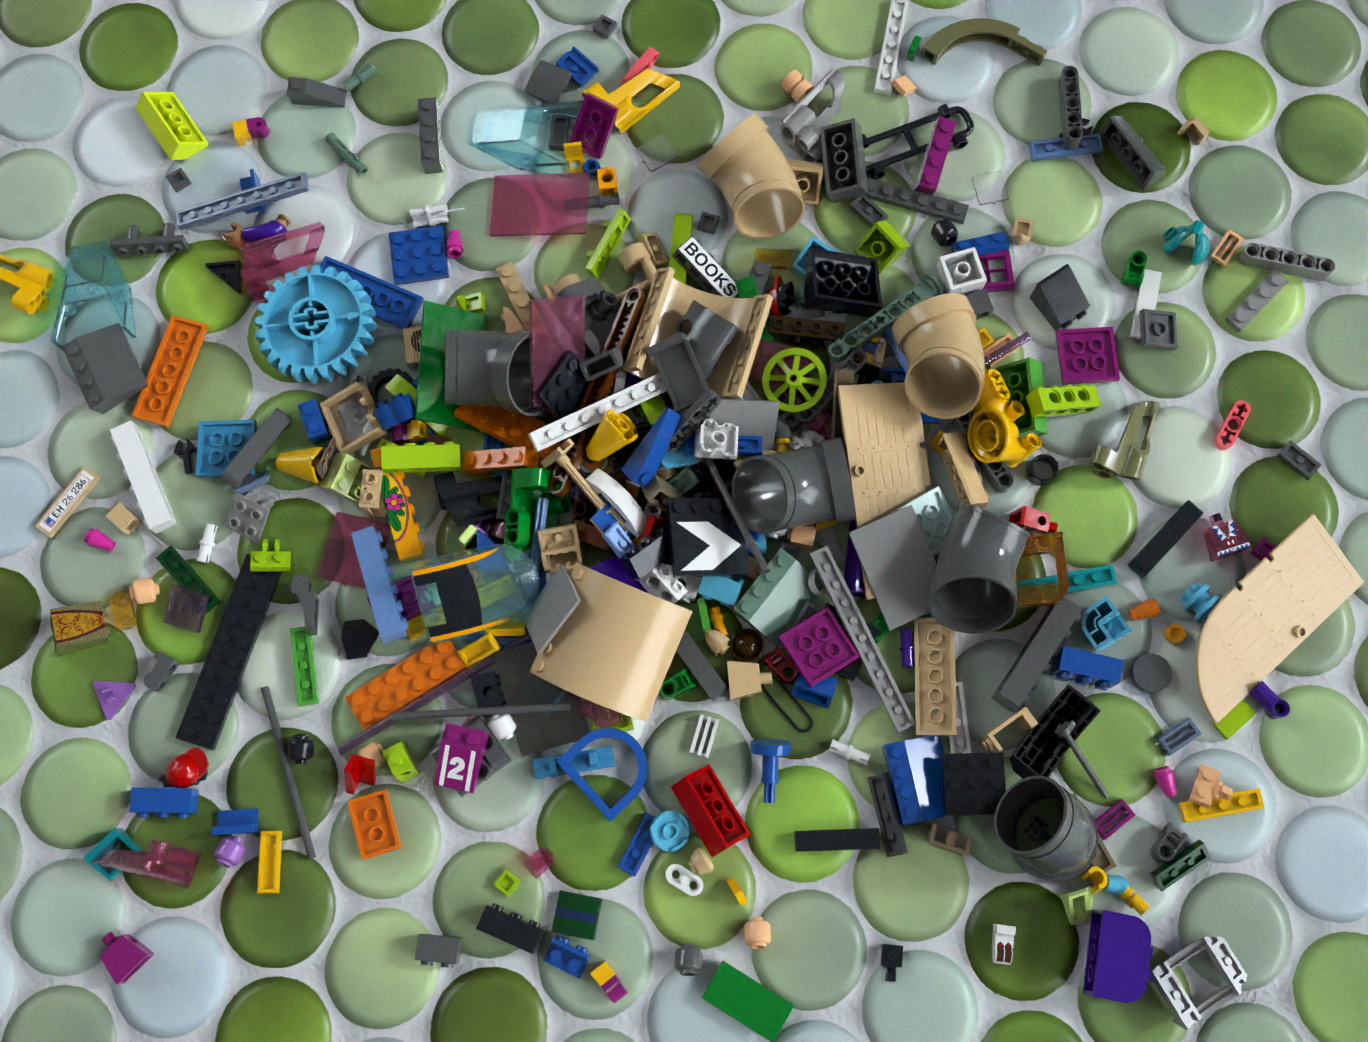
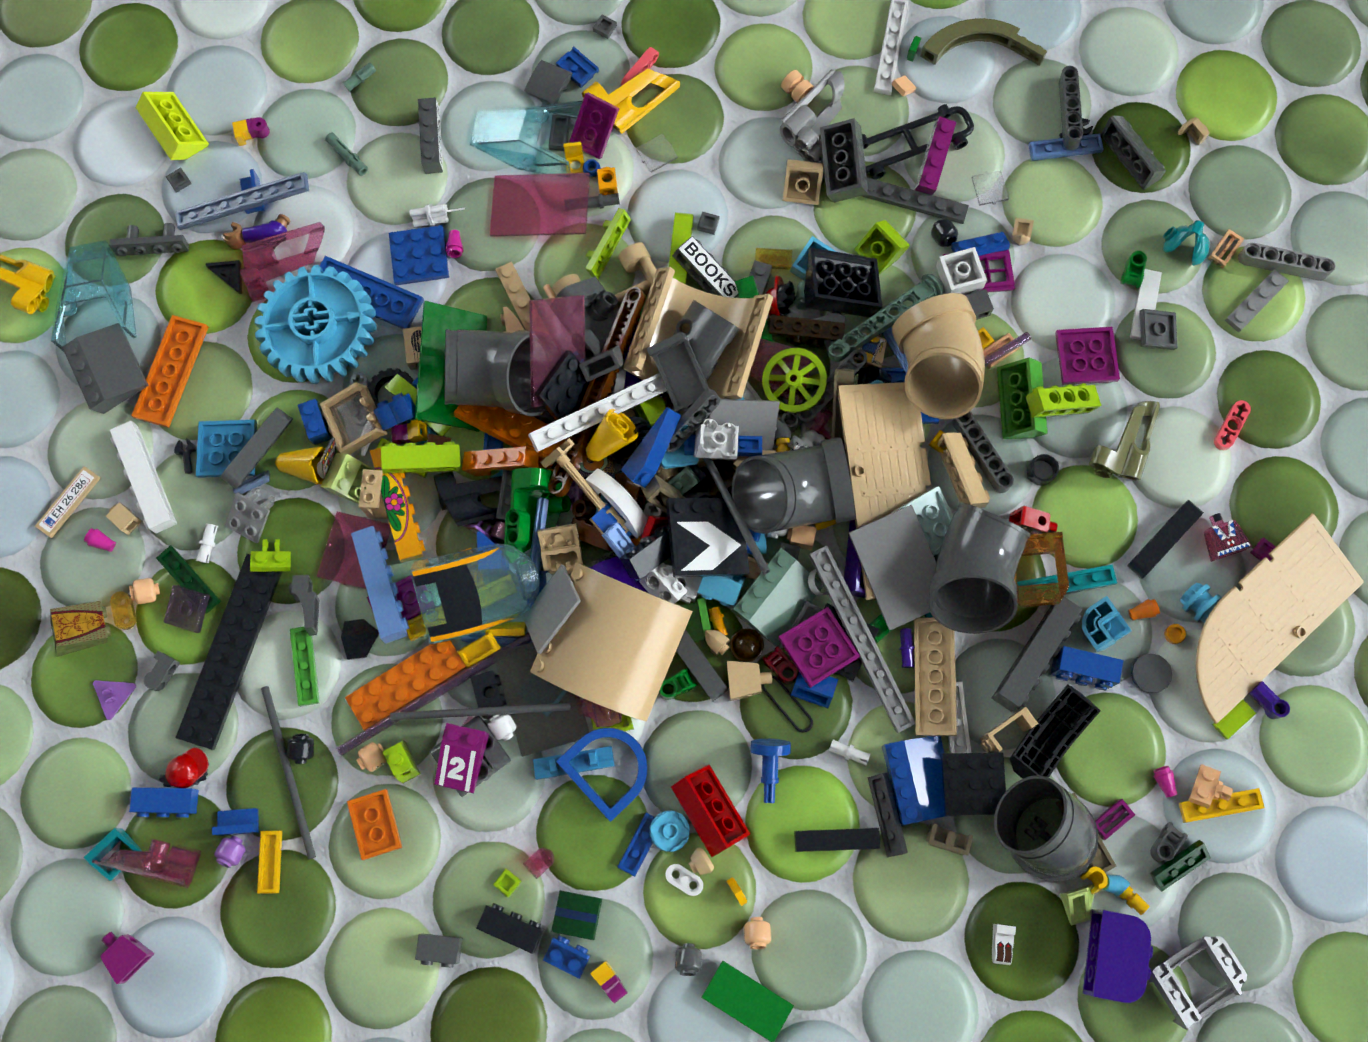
(311, 92): dark grey slope -> none
(359, 770): red panel -> none
(468, 536): yellowish green tile -> none
(472, 303): lime plate -> none
(654, 248): tan slope -> none
(709, 720): white tile -> none
(755, 180): tan cylinder -> none
(868, 210): dark grey plate -> none
(891, 958): black plate -> none
(992, 429): yellow piece -> none
(1060, 298): black slope -> none
(1064, 731): dark grey piece -> none
(1164, 745): sand blue tile -> none
(1299, 460): dark grey plate -> none

